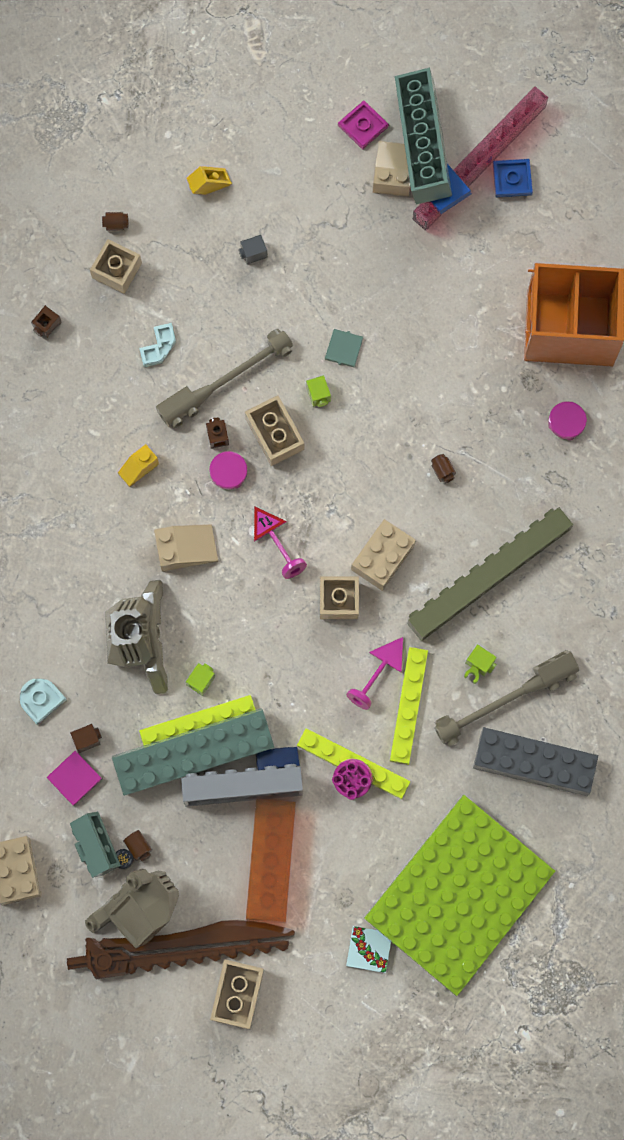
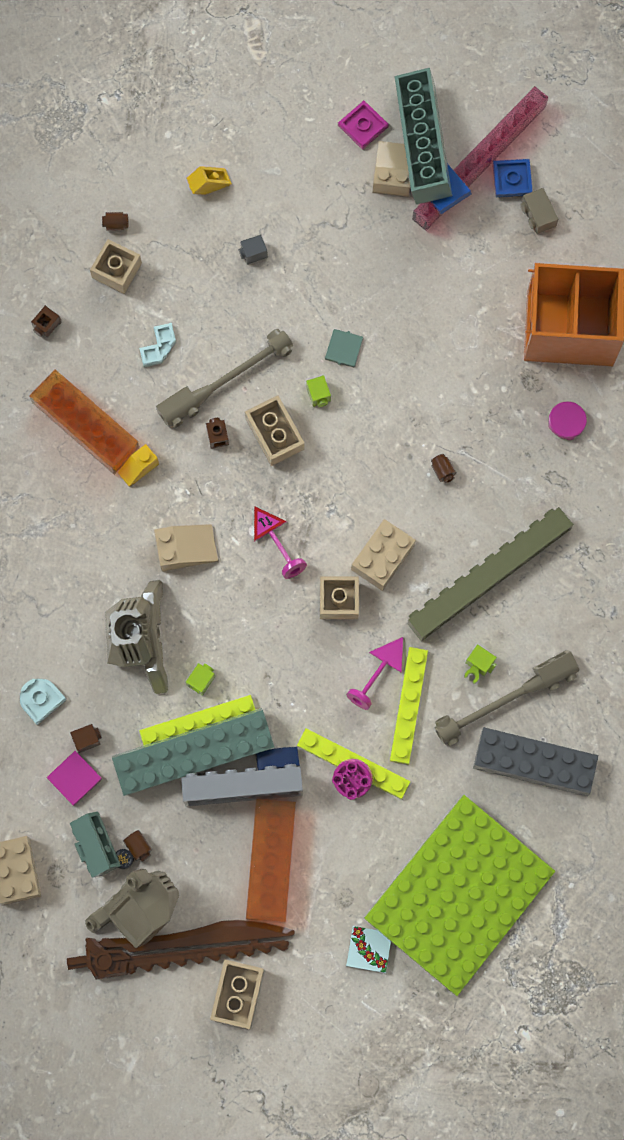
(84, 421): none -> clear orange brick
(228, 470): dark pink tile -> none
(539, 211): none -> dark tan brick

